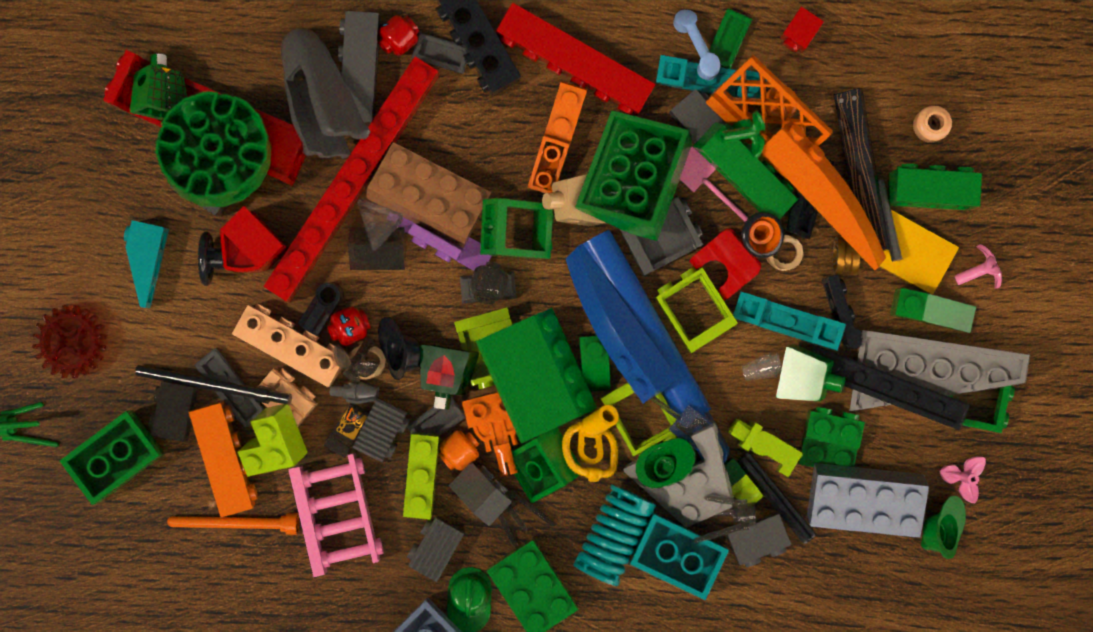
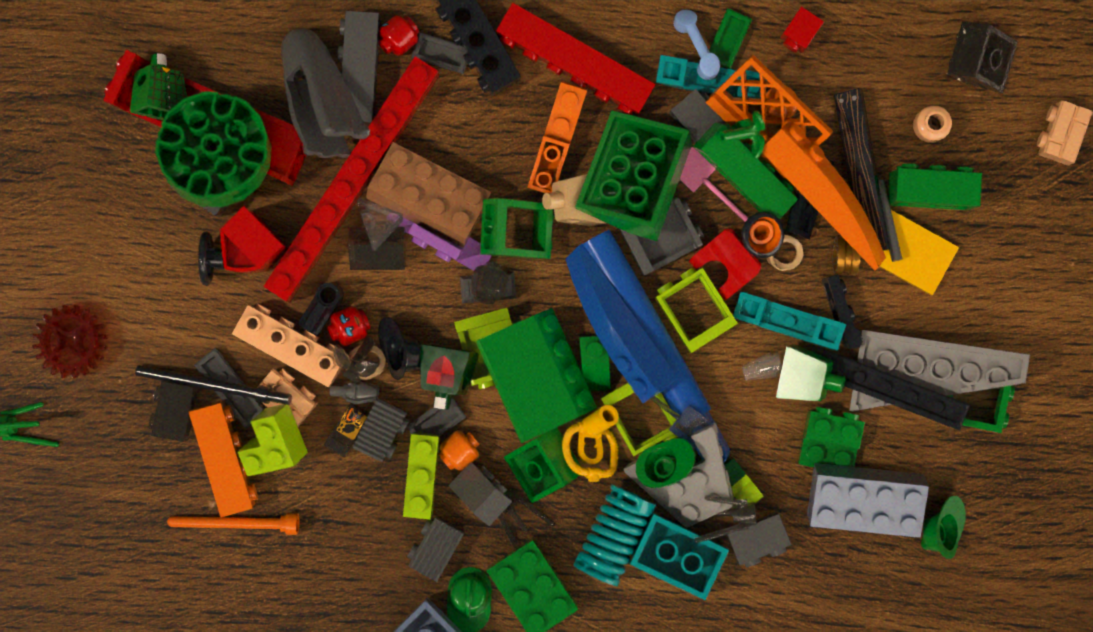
(112, 457): green brick -> none
(145, 253): teal slope -> none
(315, 532): bright pink fence -> none
(492, 422): orange brick -> none
(763, 443): lime hips -> none
(776, 497): black axle -> none
(932, 310): green slope -> none
(972, 469): bright pink plant -> none
(982, 56): none -> clear smoke slope
(990, 267): bright pink plant -> none
(1064, 132): none -> light nougat brick

